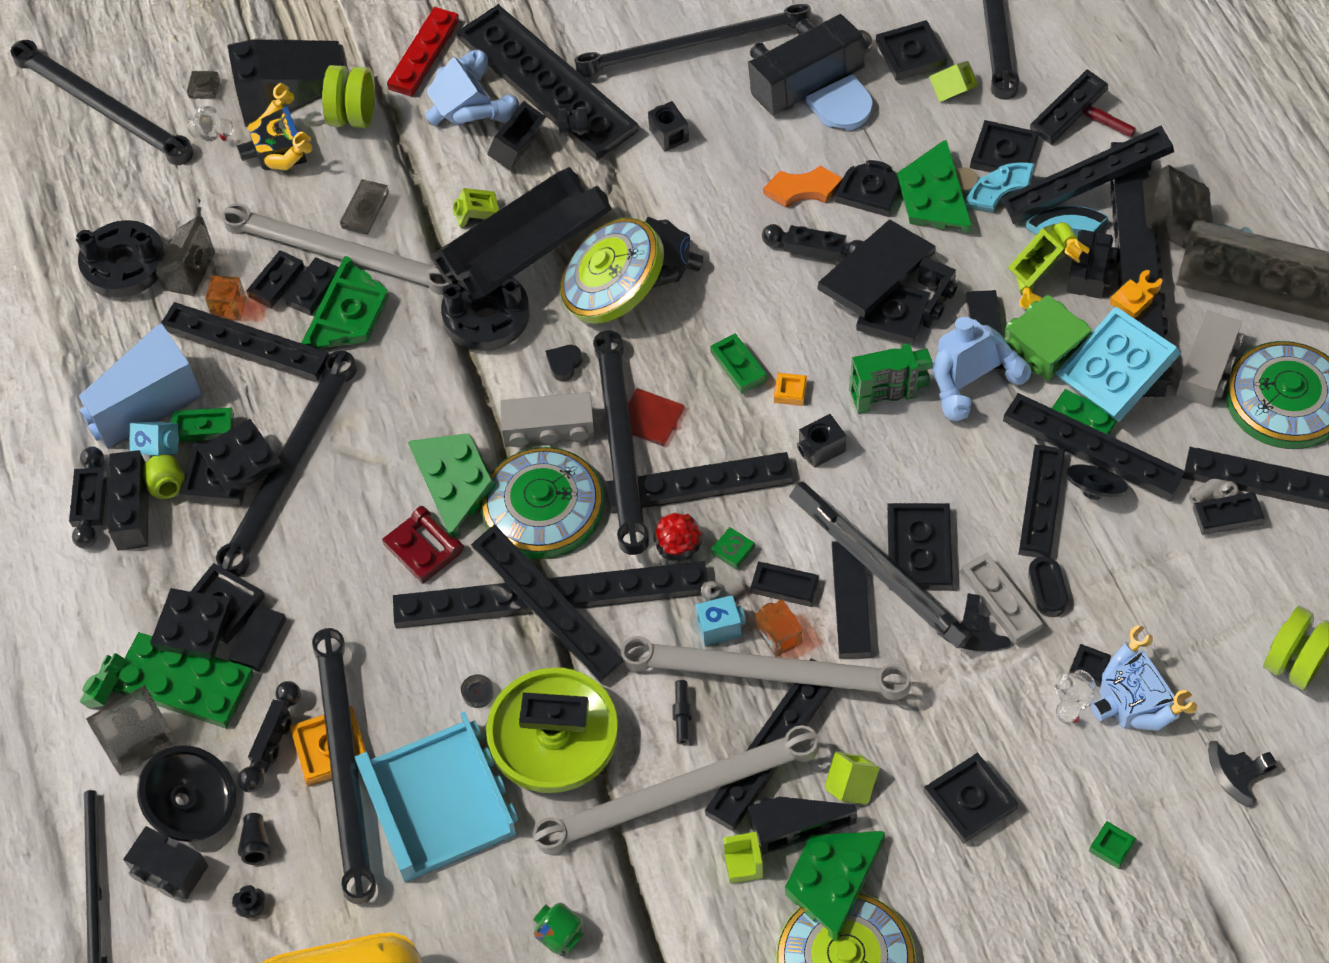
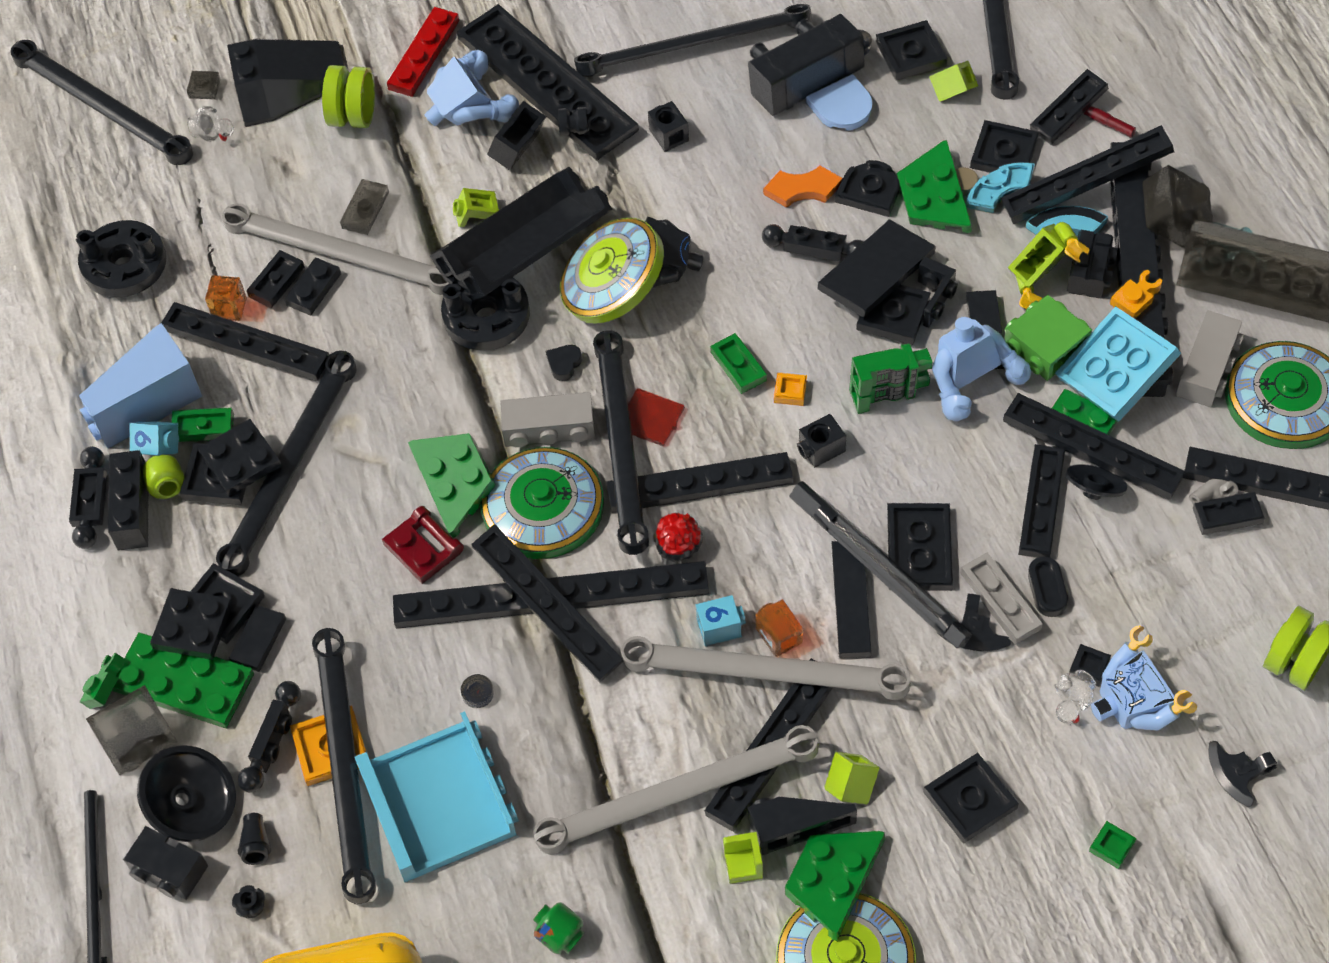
(186, 258): clear smoke slope -> none
(275, 136): torso -> none
(347, 309): green wing -> none
(552, 758): lime dish -> none
(554, 712): black plate -> none
(682, 712): black bar -> none
(712, 590): light grey arm -> none
(732, 548): green tile -> none
(784, 584): black tile -> none

